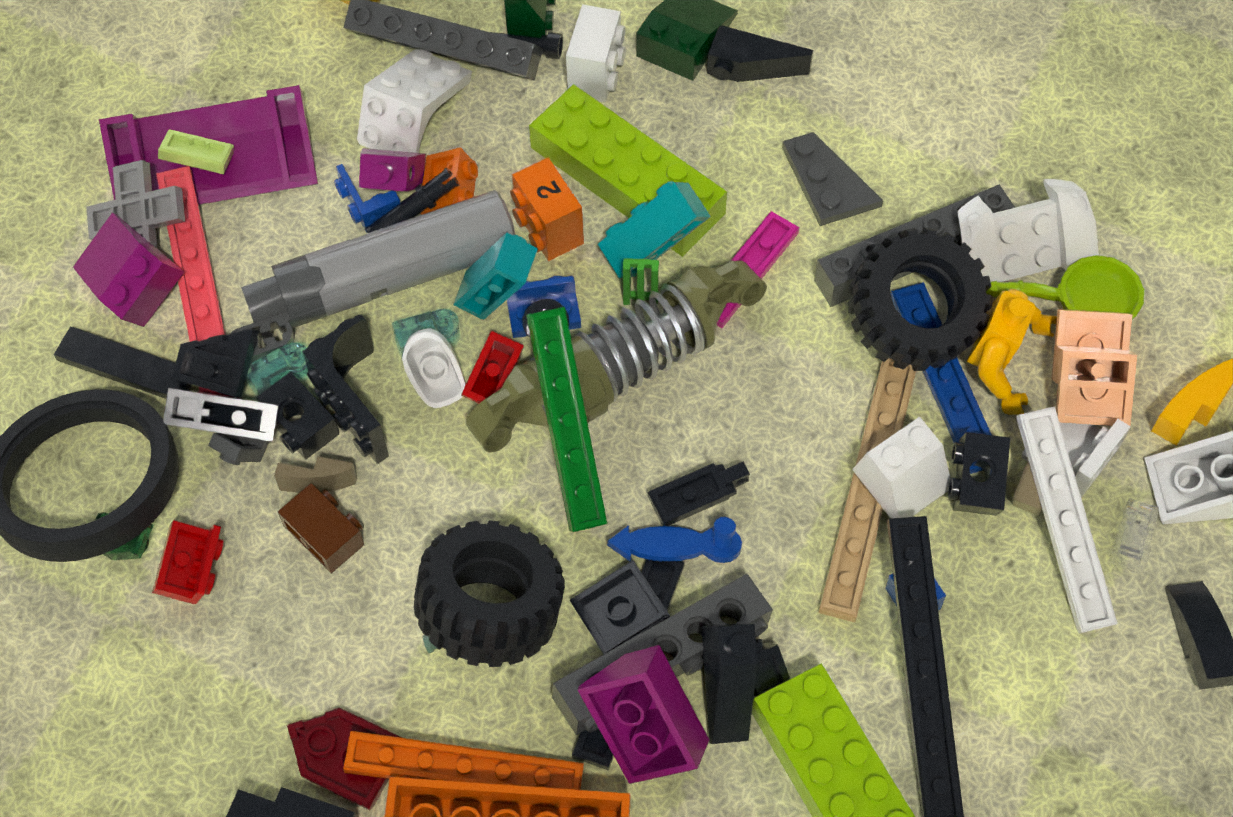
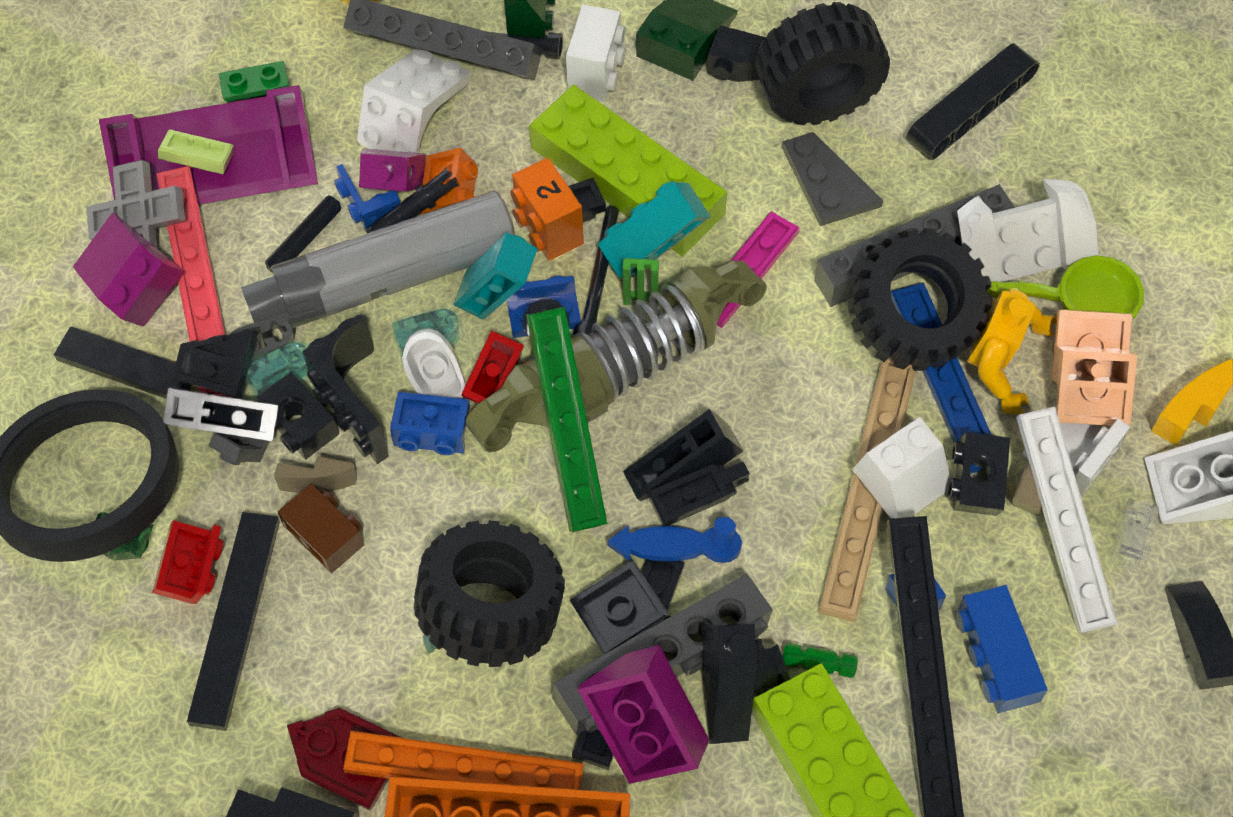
(233, 622): none -> black tile
(253, 81): none -> green bracket
(305, 232): none -> black axle
(429, 423): none -> blue bracket
(589, 197): none -> black tile
(598, 277): none -> black piece
(693, 447): none -> black slope
(811, 657): none -> green axle
(822, 63): none -> black tyre
(972, 101): none -> black beam
(1000, 649): none -> blue brick

